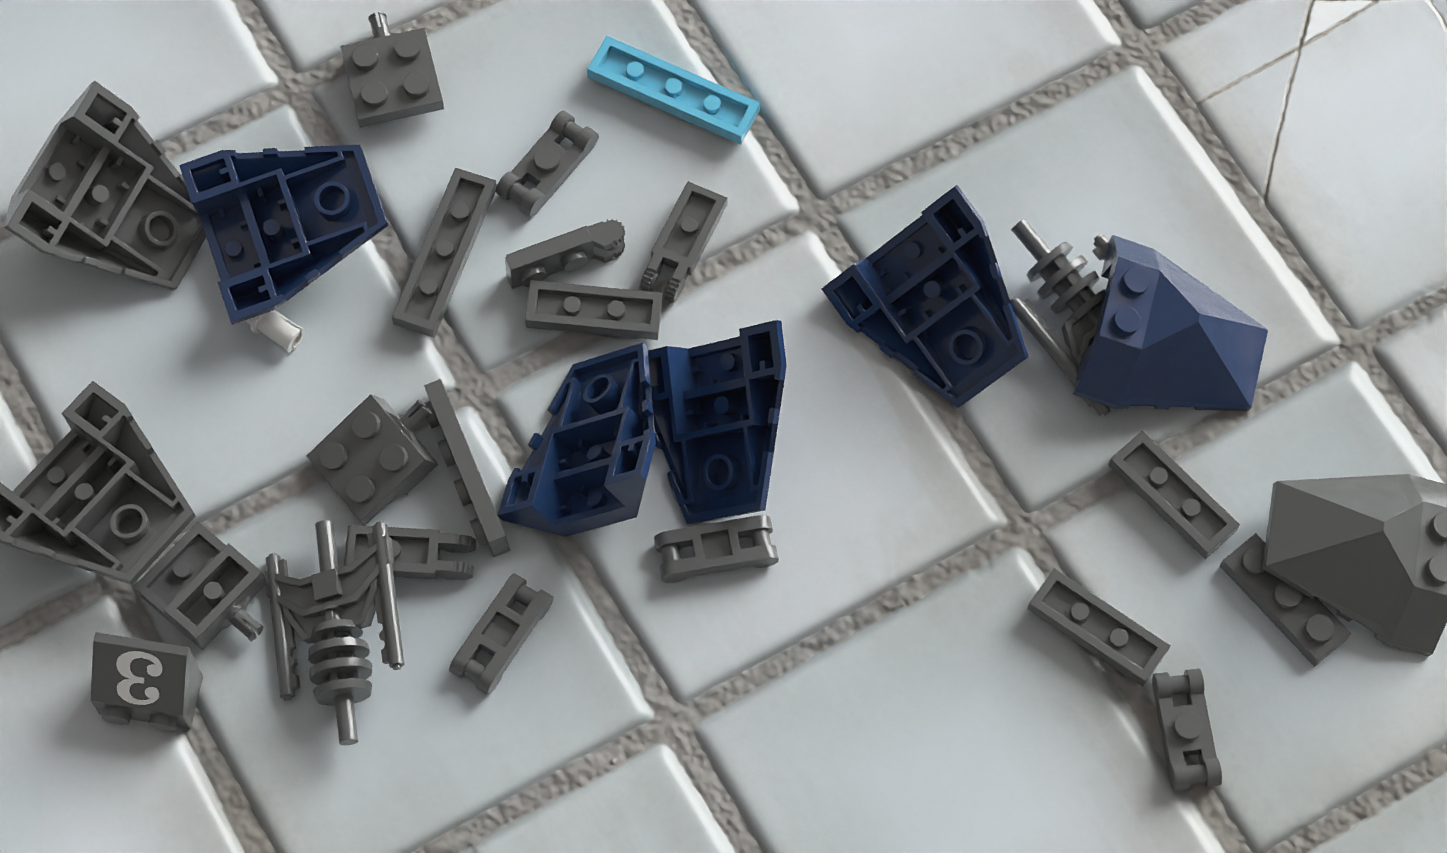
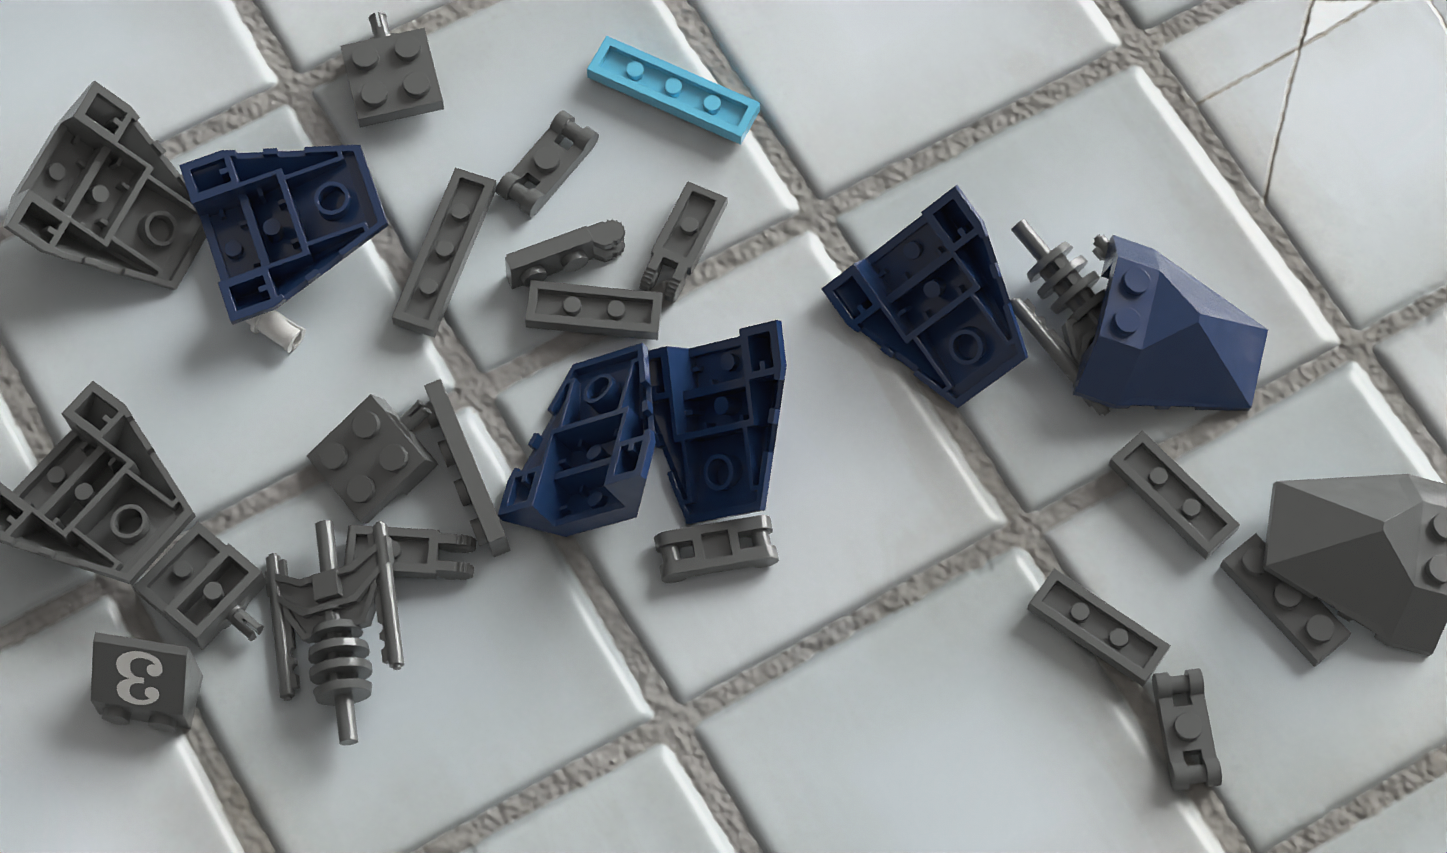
(500, 633): dark grey plate -> none

